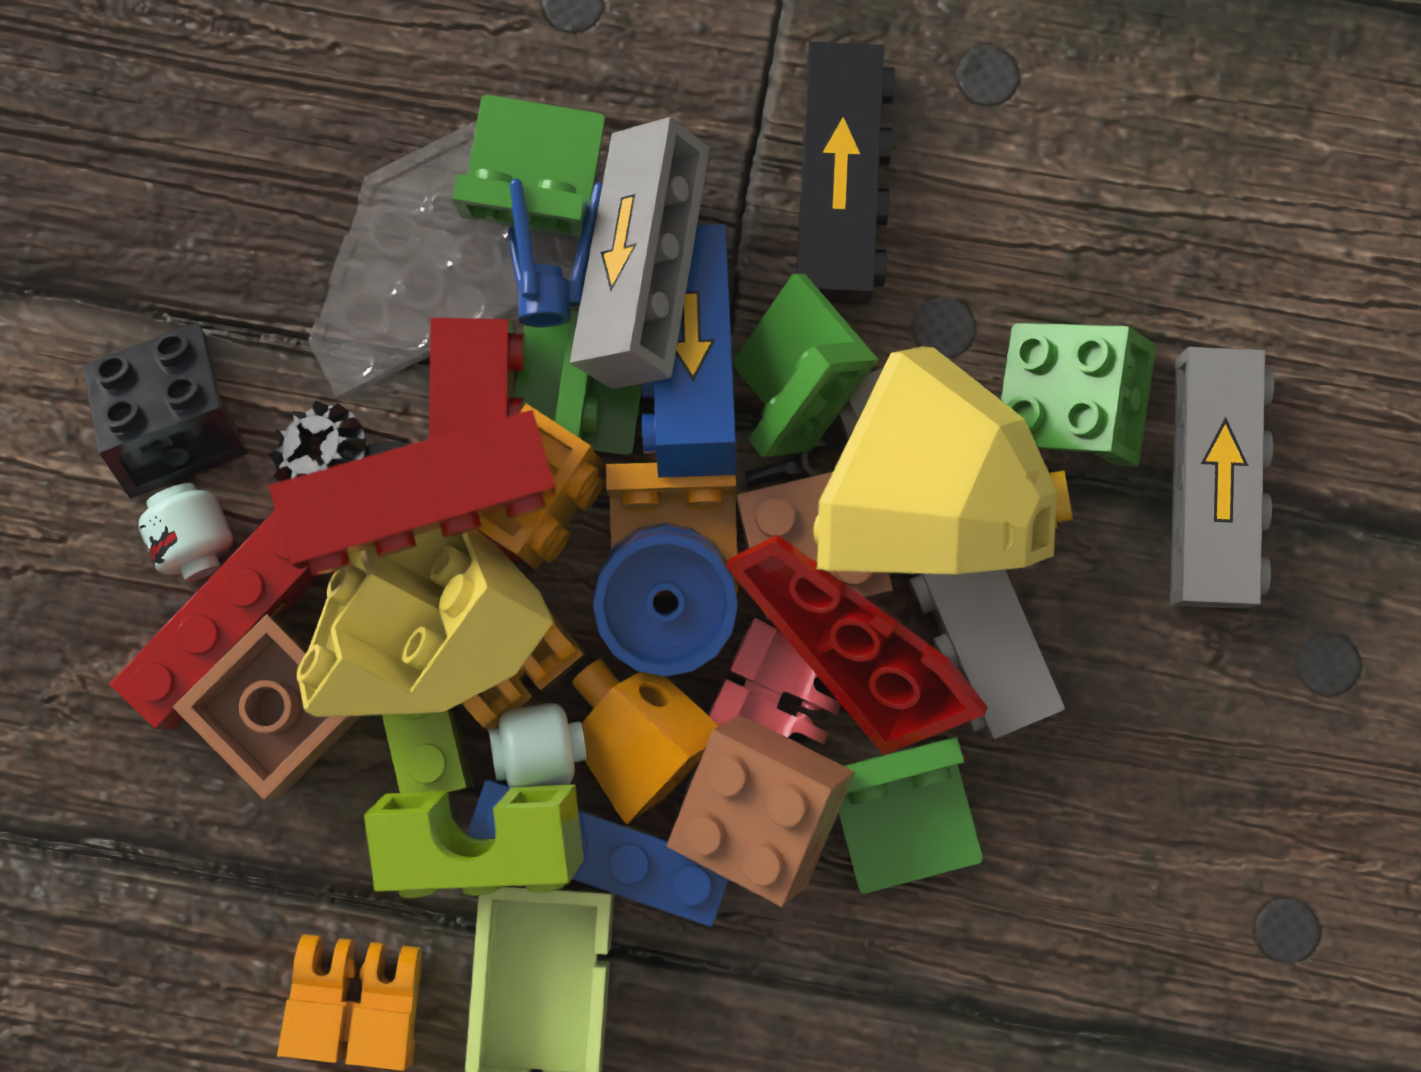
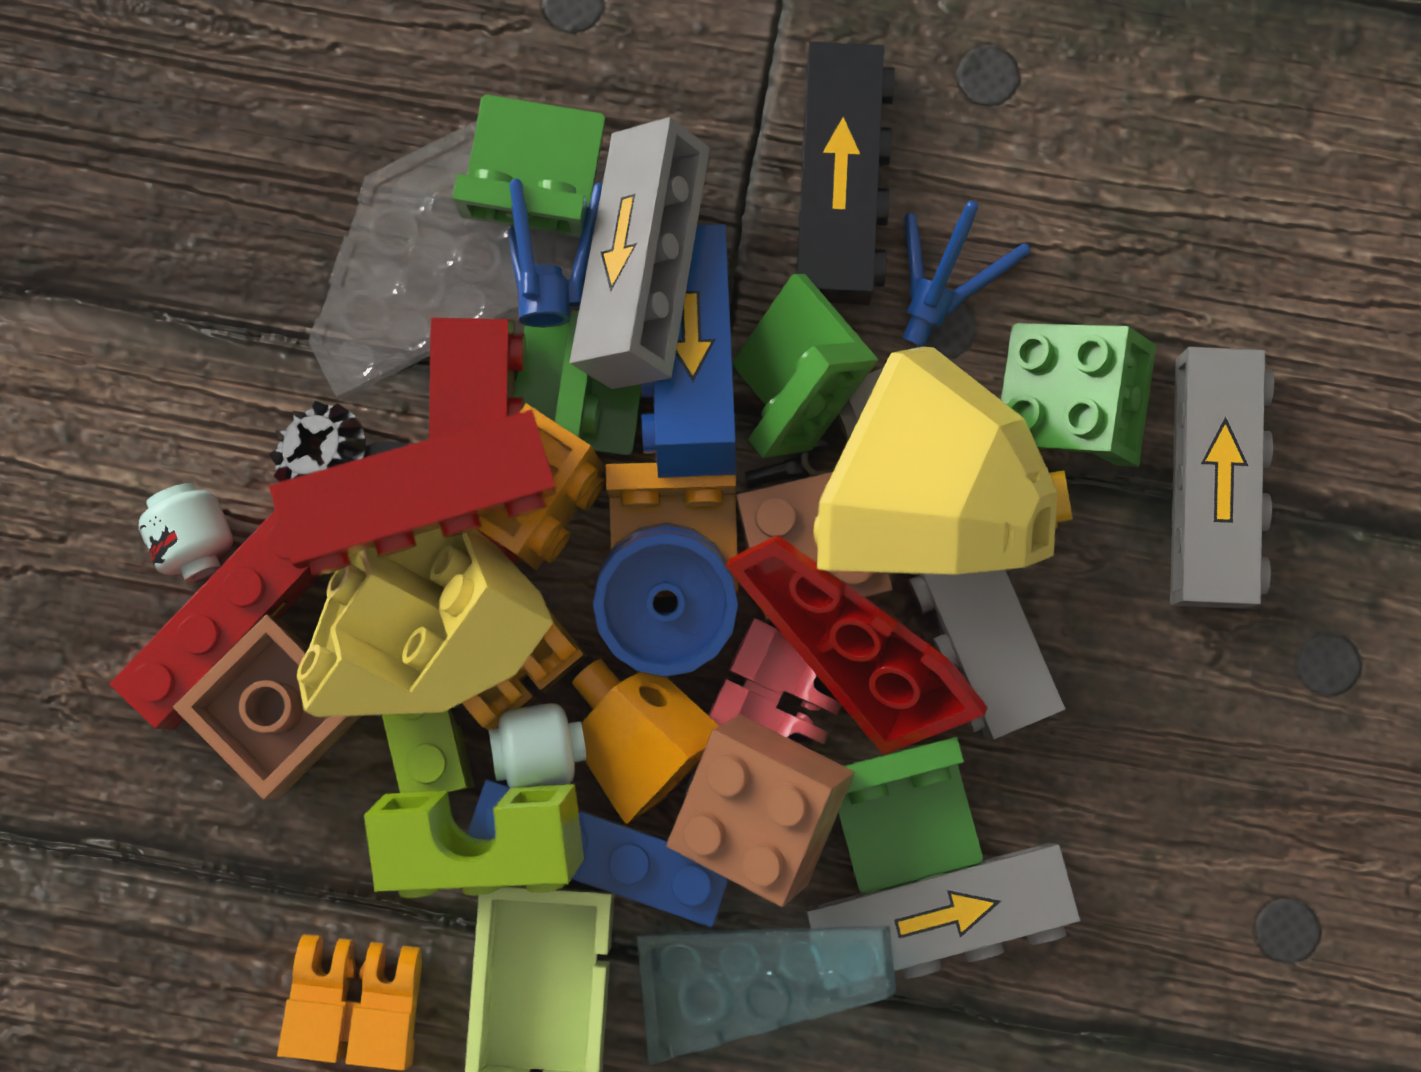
(160, 411): black bracket -> none
(754, 981): none -> clear light blue wing
(932, 299): none -> blue plant
(964, 909): none -> light grey brick

